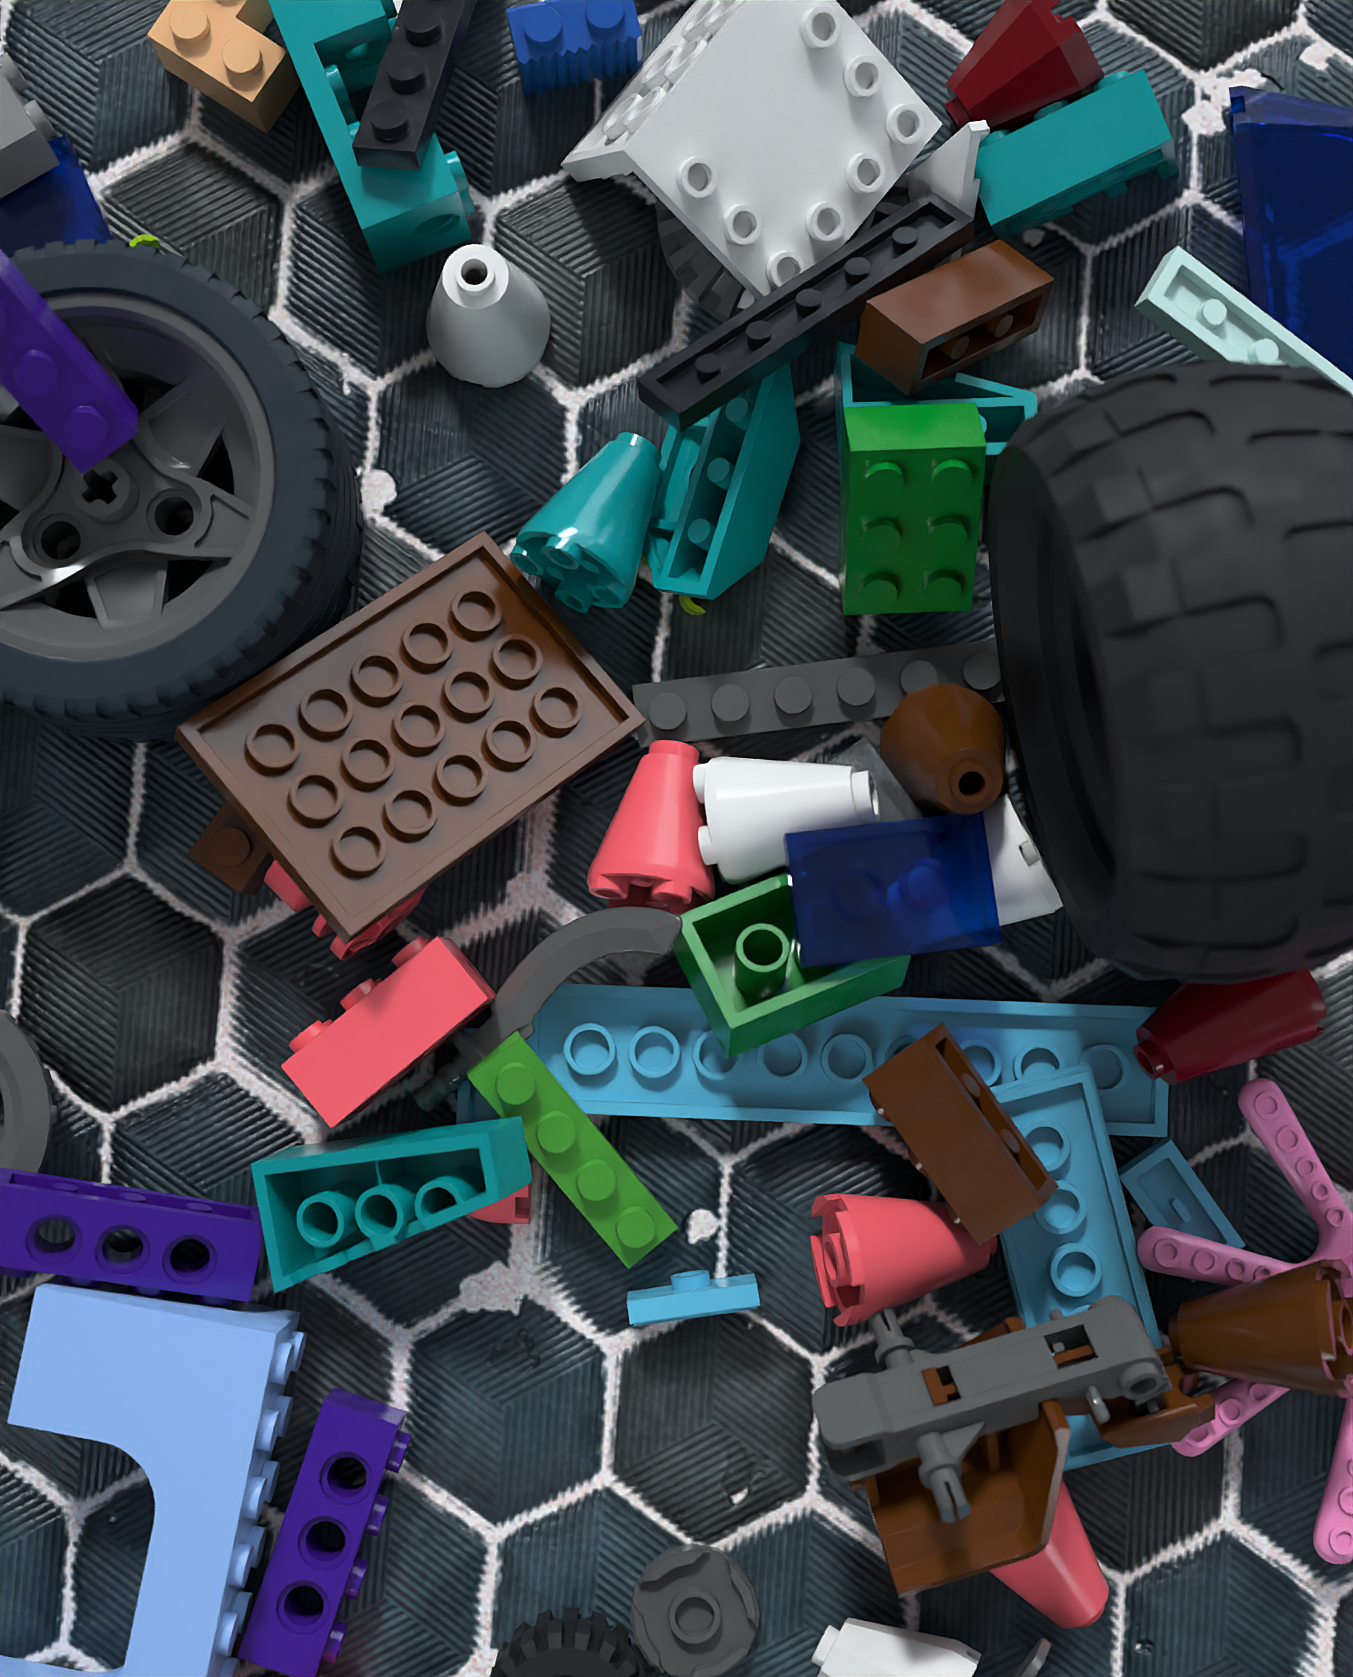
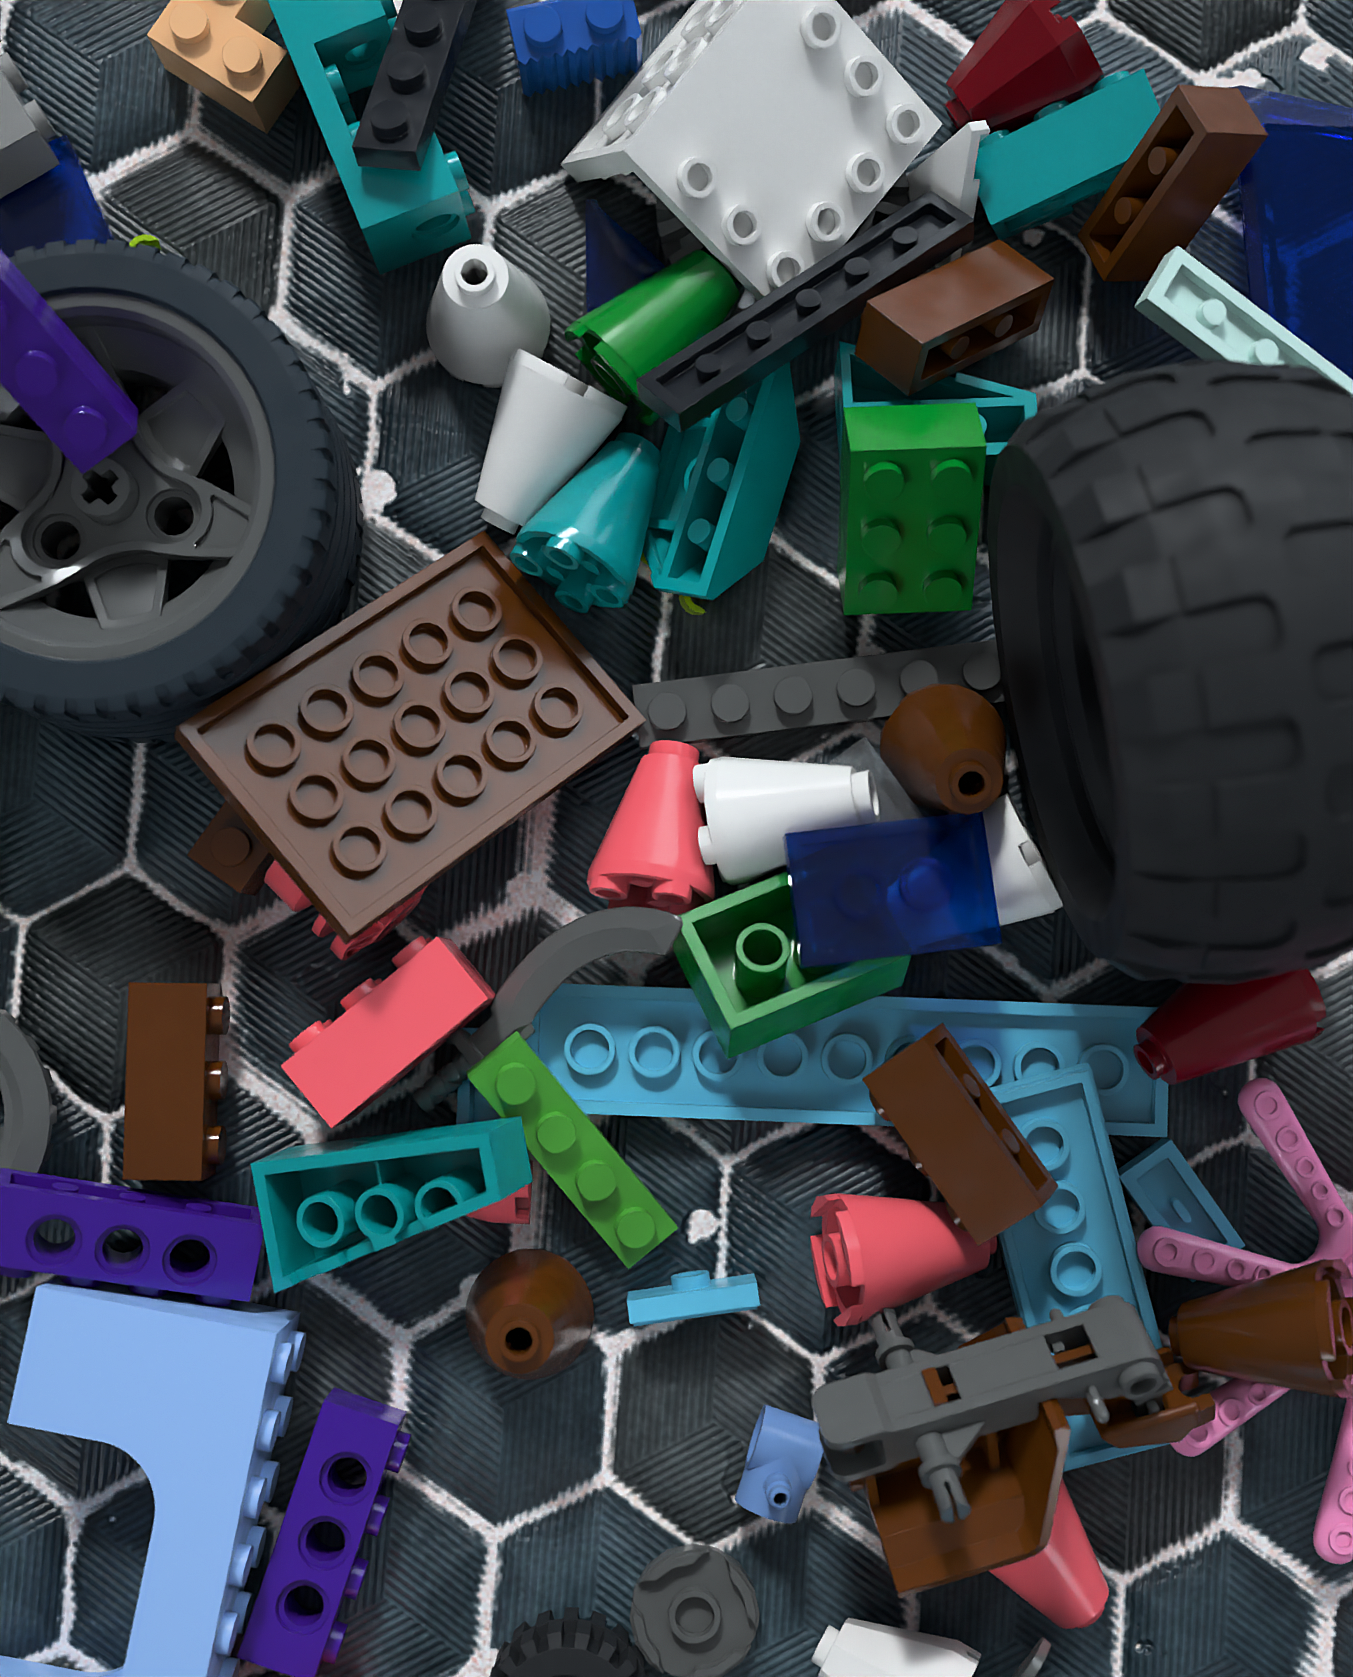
(174, 1081): none -> reddish brown brick
(534, 1293): none -> reddish brown cone
(539, 438): none -> white cone
(612, 258): none -> clear blue tile
(653, 324): none -> green cone
(779, 1465): none -> medium blue piece
(1172, 181): none -> reddish brown brick

